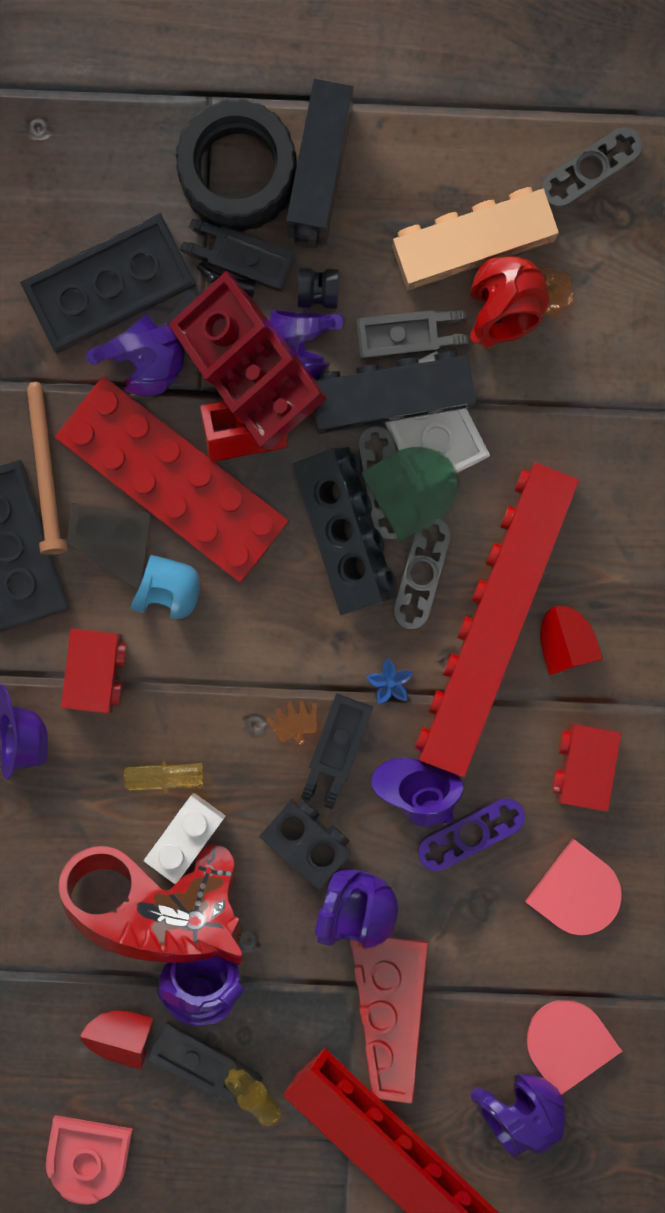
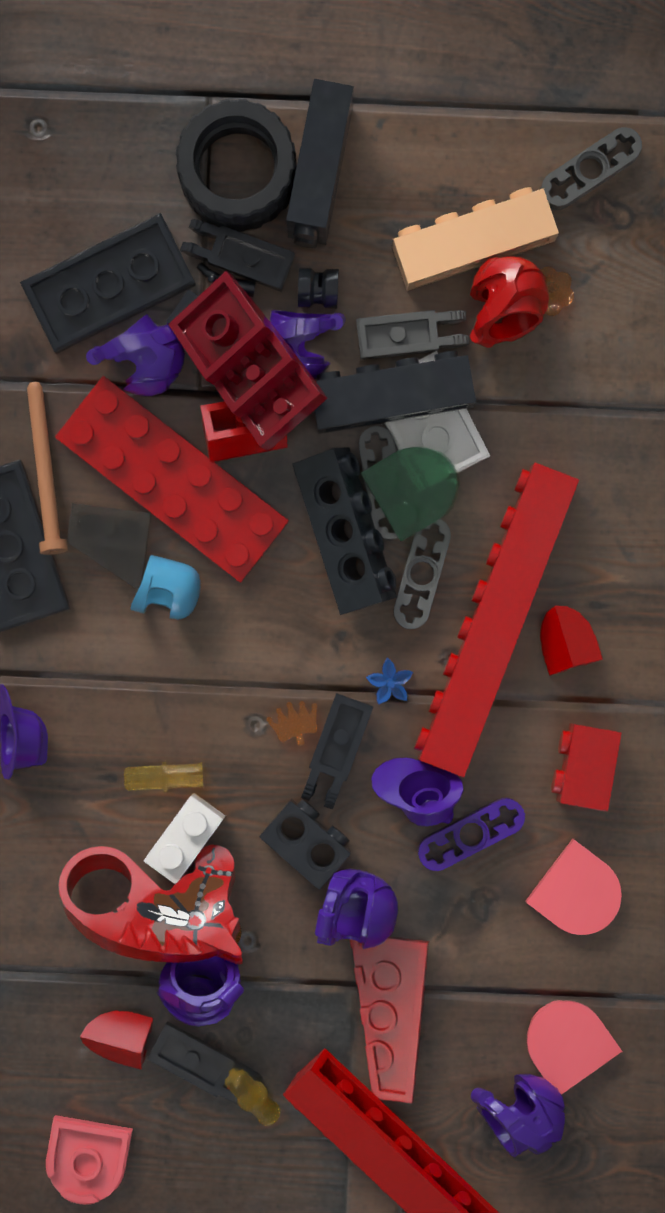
(93, 671): red brick -> none

